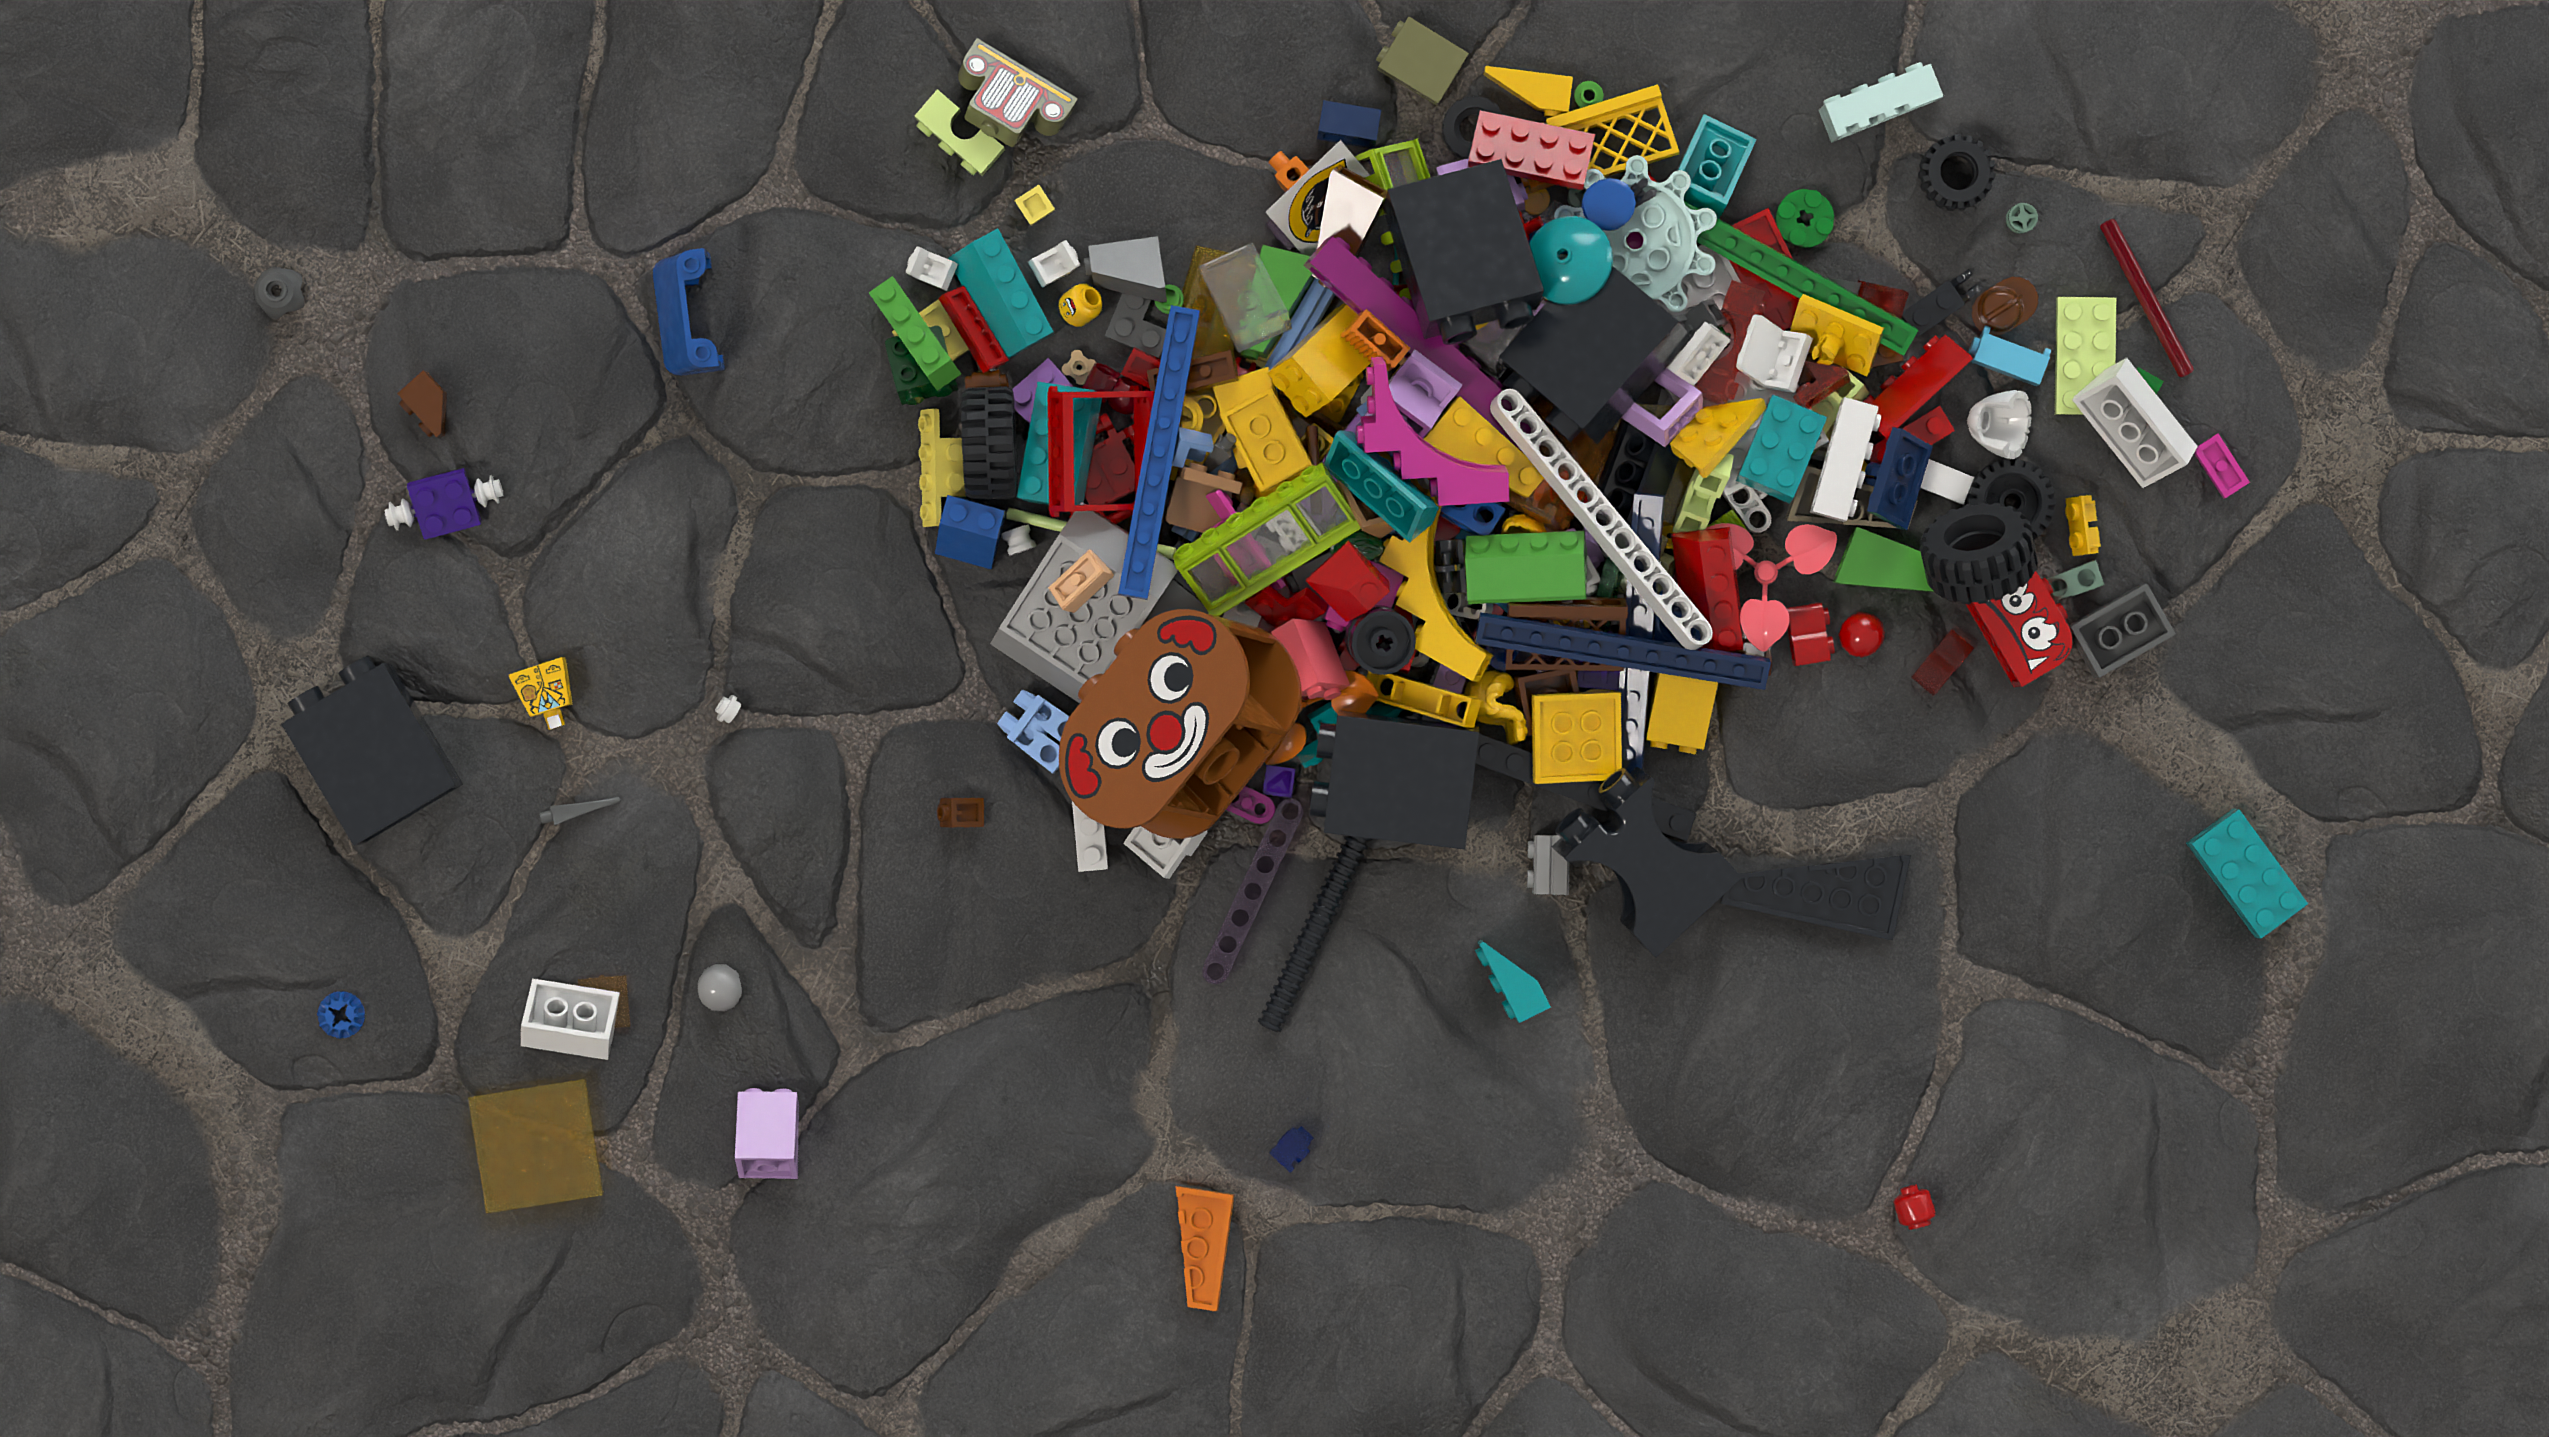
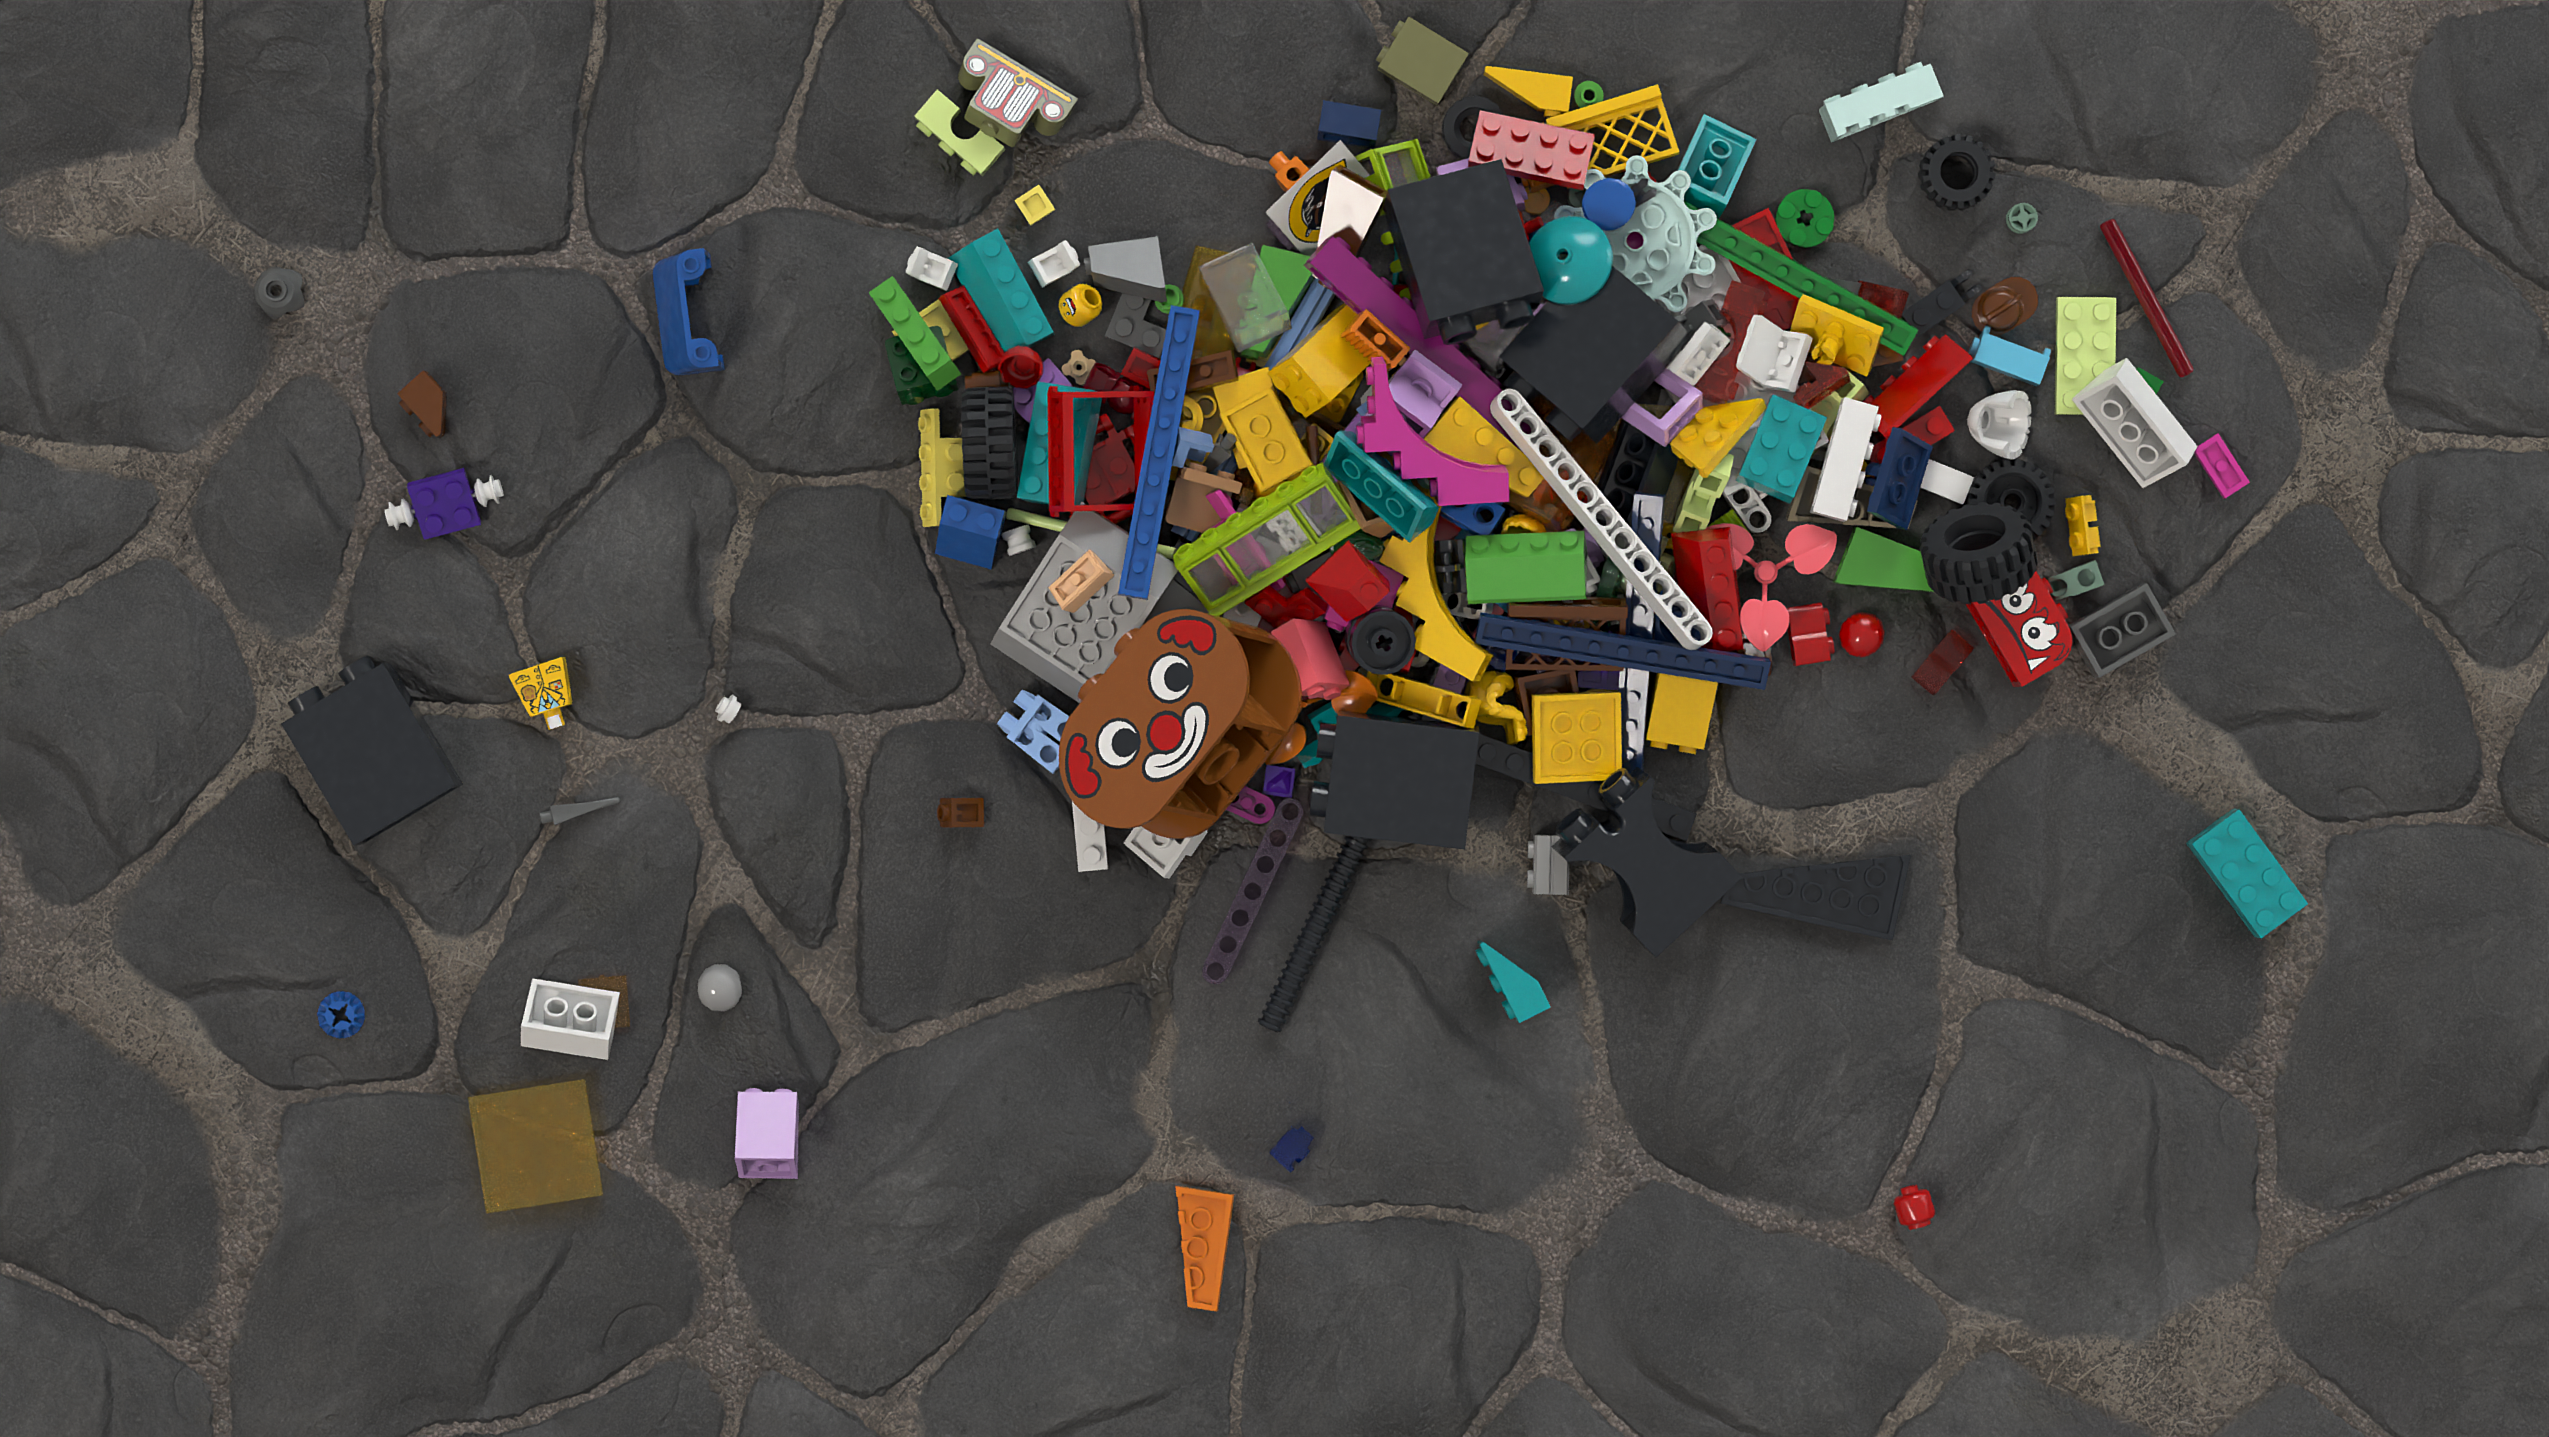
(1021, 367): none -> red hair

